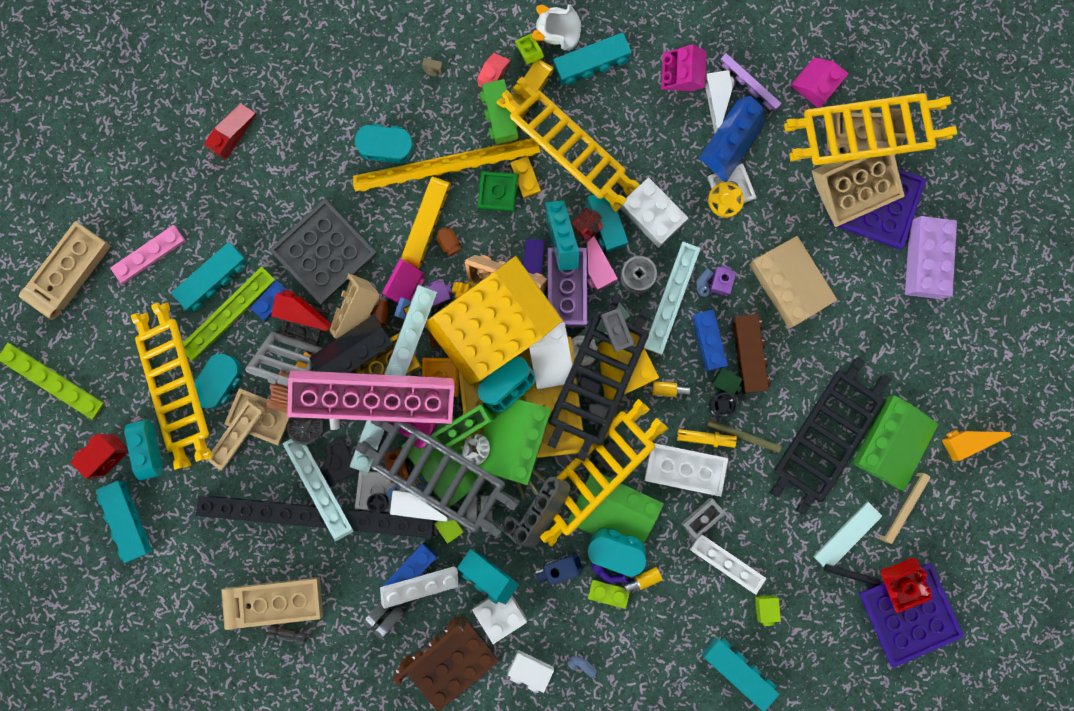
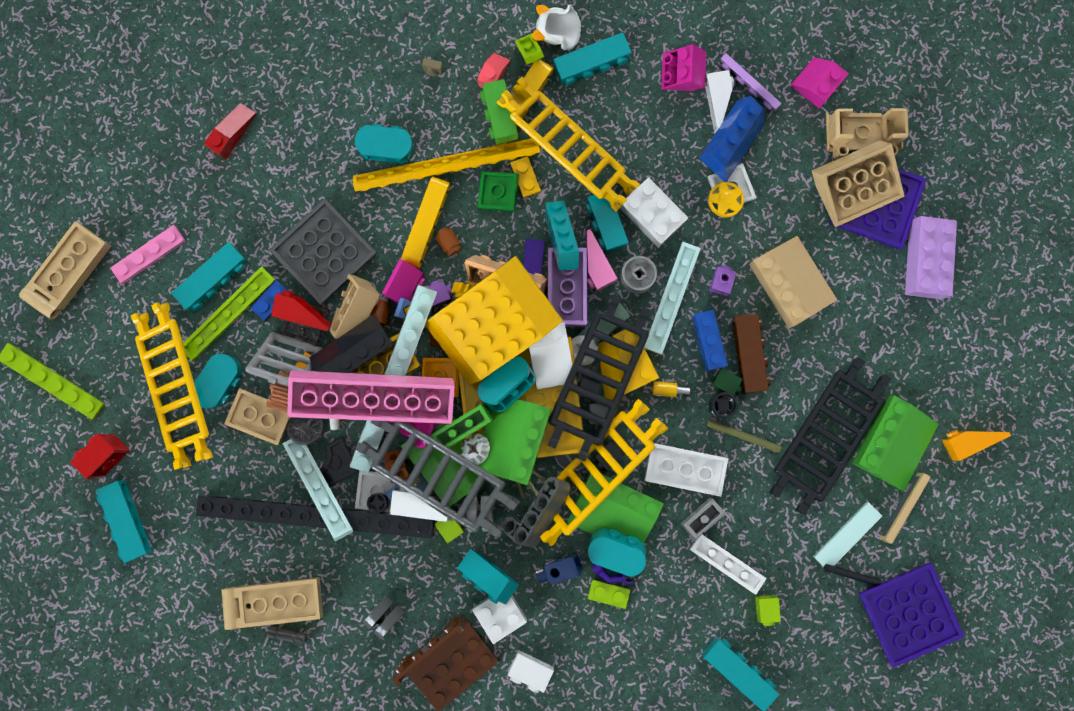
(143, 449): teal brick -> none
(236, 434): tan tile -> none
(414, 565): blue brick -> none
(419, 587): white plate -> none
(583, 664): sand blue arm -> none
(587, 224): clear red brick -> none
(617, 329): flat silver plate -> none
(645, 580): yellow piece -> none
(702, 283): sand blue arm -> none
(706, 438): yellow pin -> none
(906, 584): red slope -> none
(925, 105): yellow bar -> none

